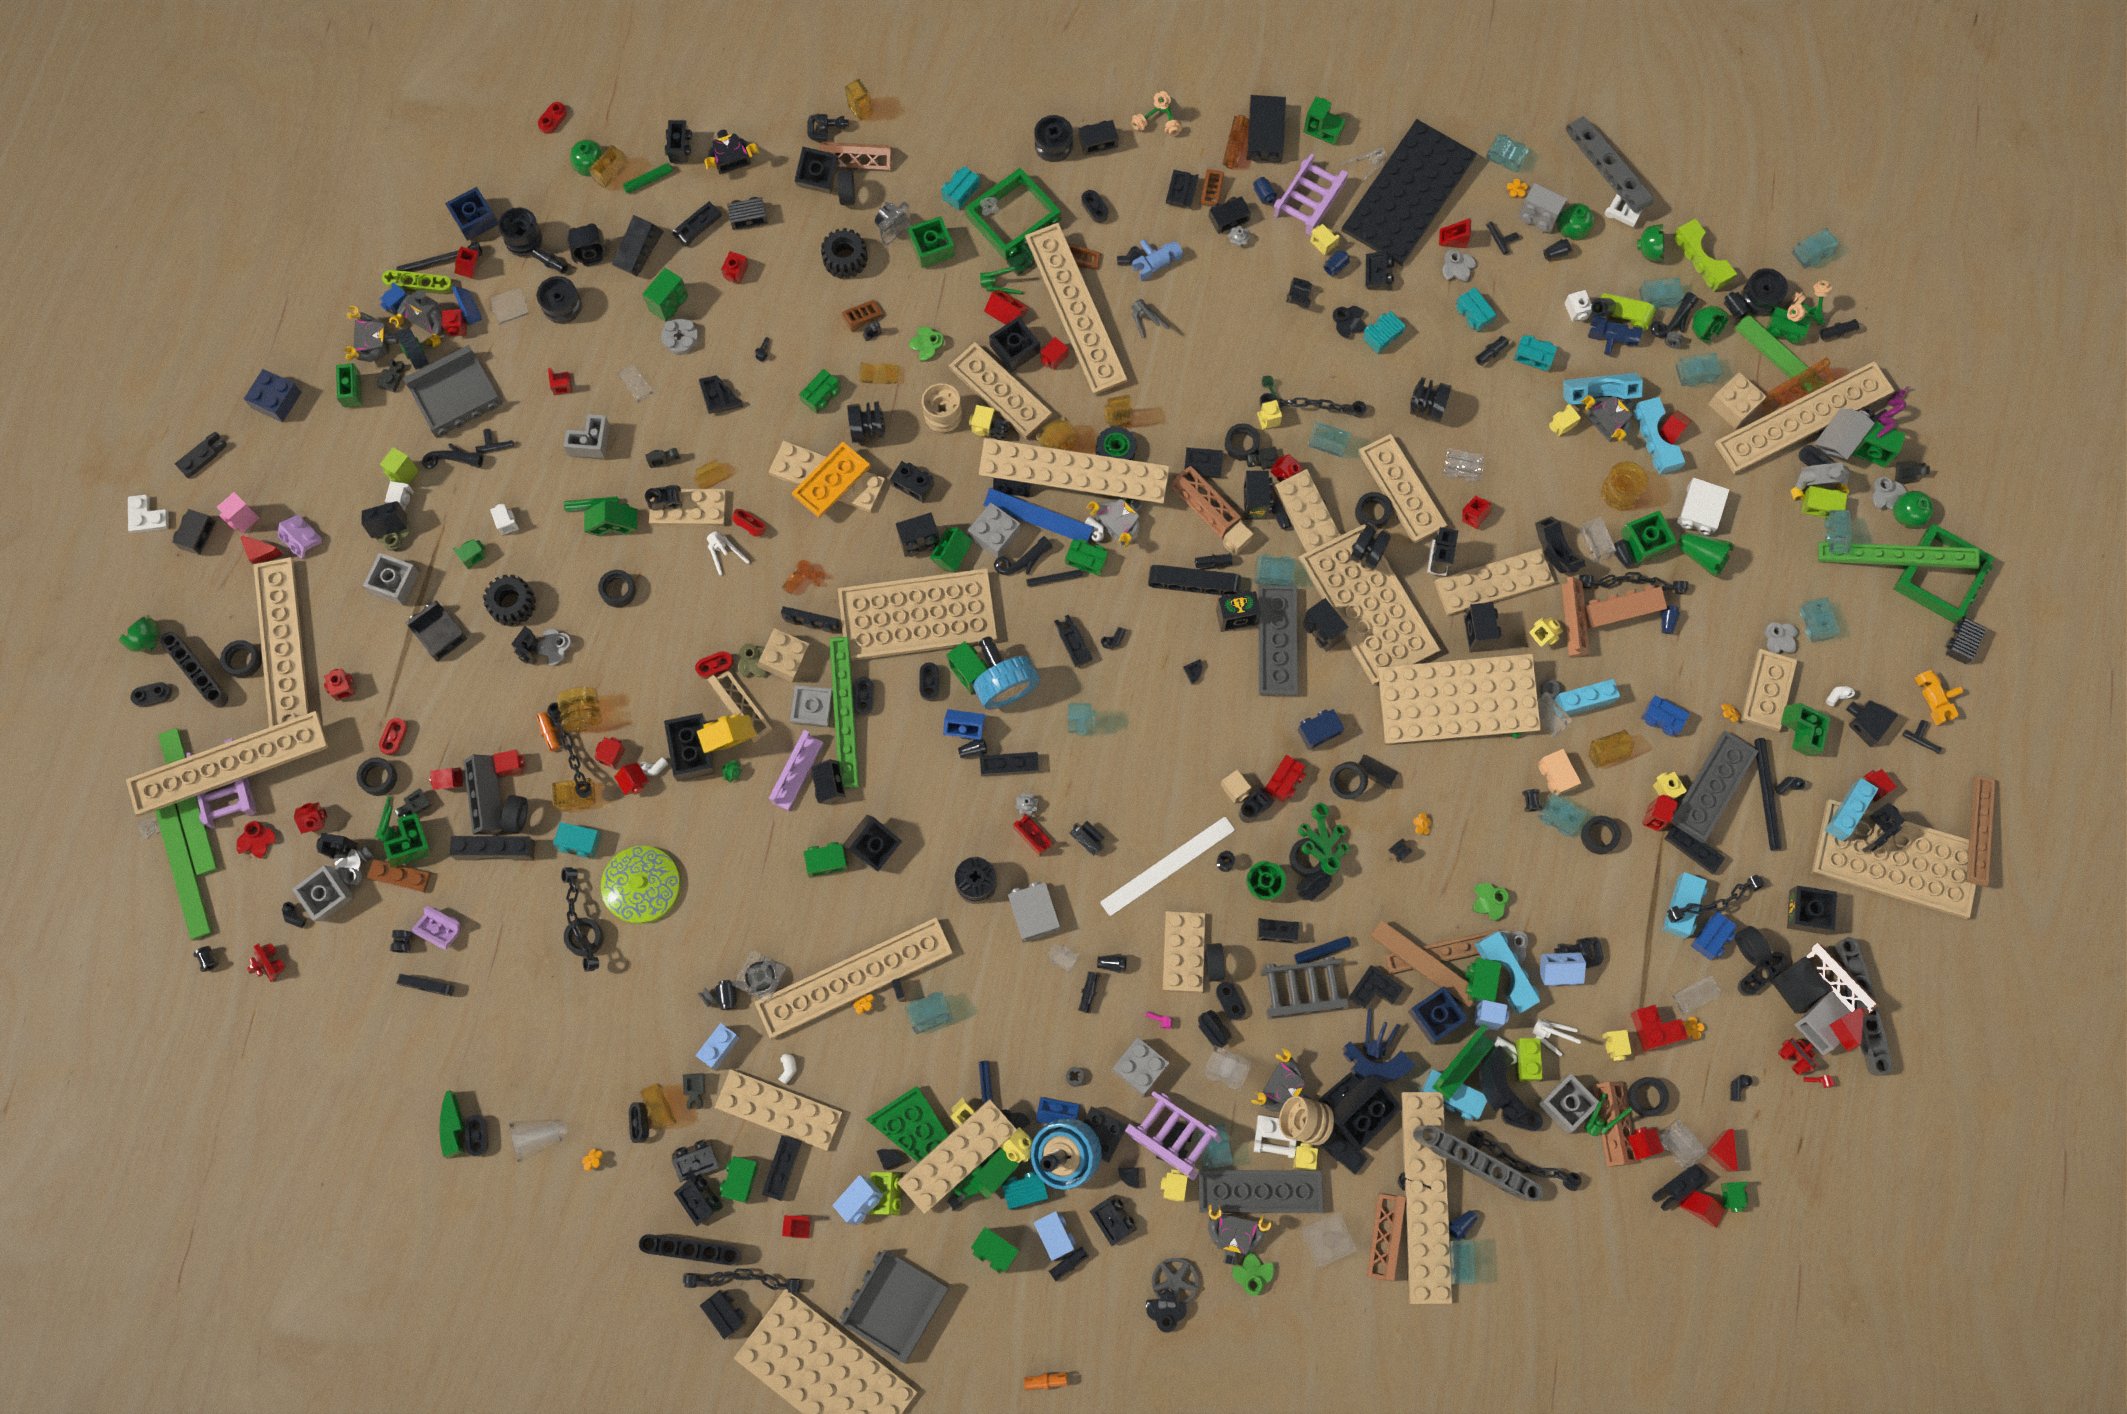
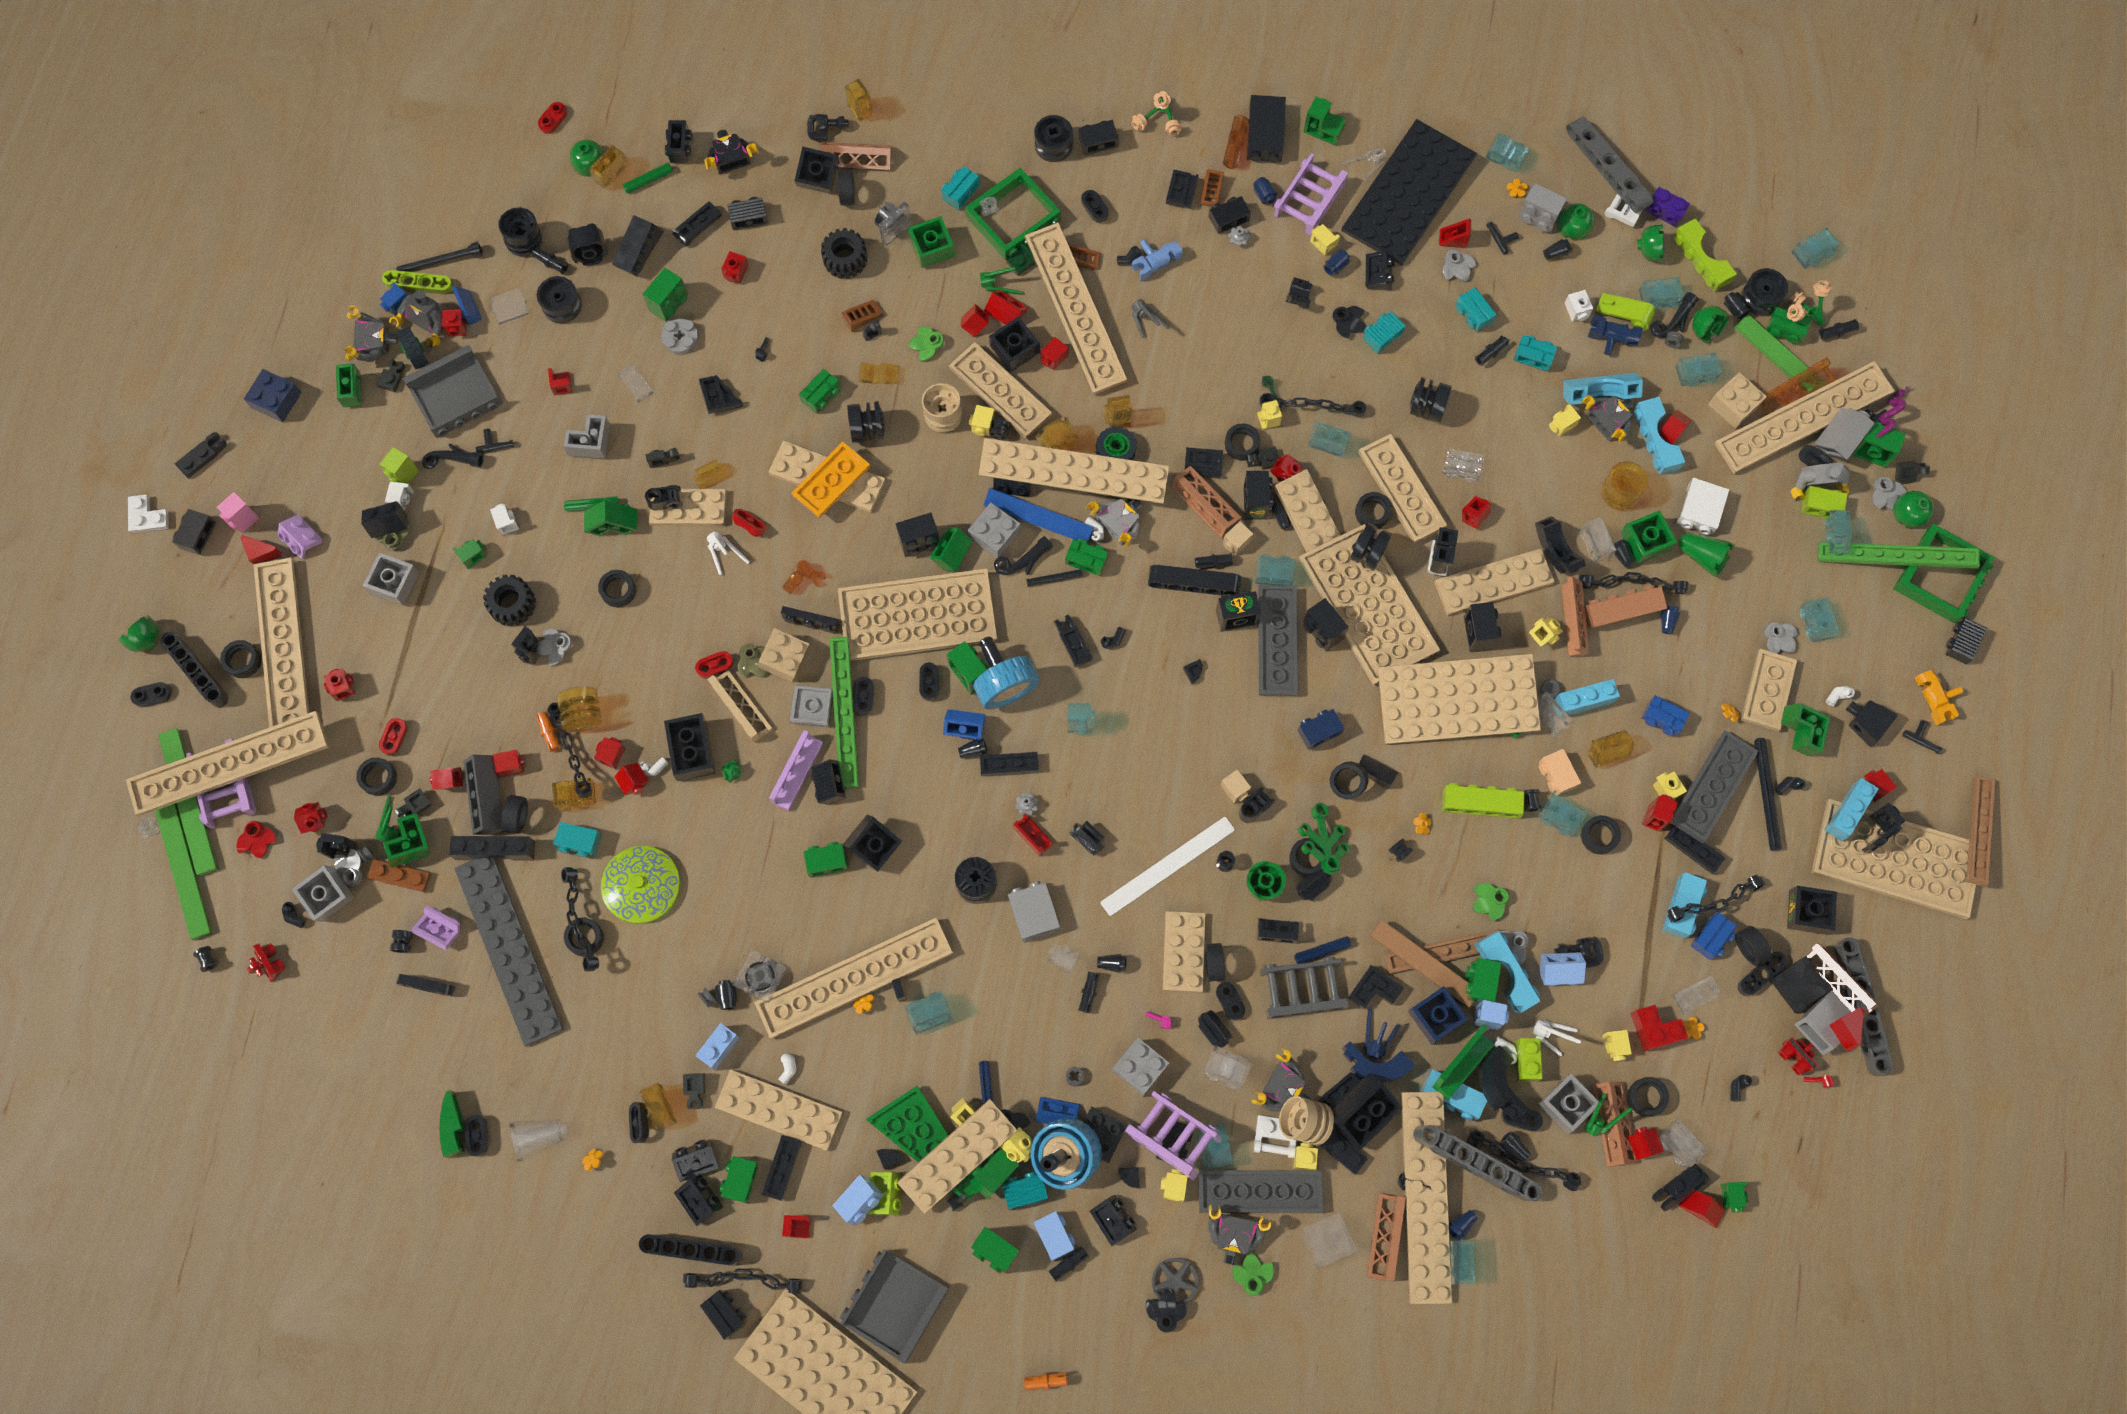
(436, 630): black panel -> none
(466, 262): red brick -> none
(471, 213): dark blue brick -> none
(508, 950): none -> dark grey plate
(726, 732): yellow brick -> none
(912, 481): black brick -> none
(974, 320): none -> red panel
(1285, 778): red brick -> none
(1483, 801): none -> lime brick
(1514, 1145): none -> black cone
(1603, 307): black brick -> none
(1668, 207): none -> dark purple brick
(1724, 1151): red slope -> none

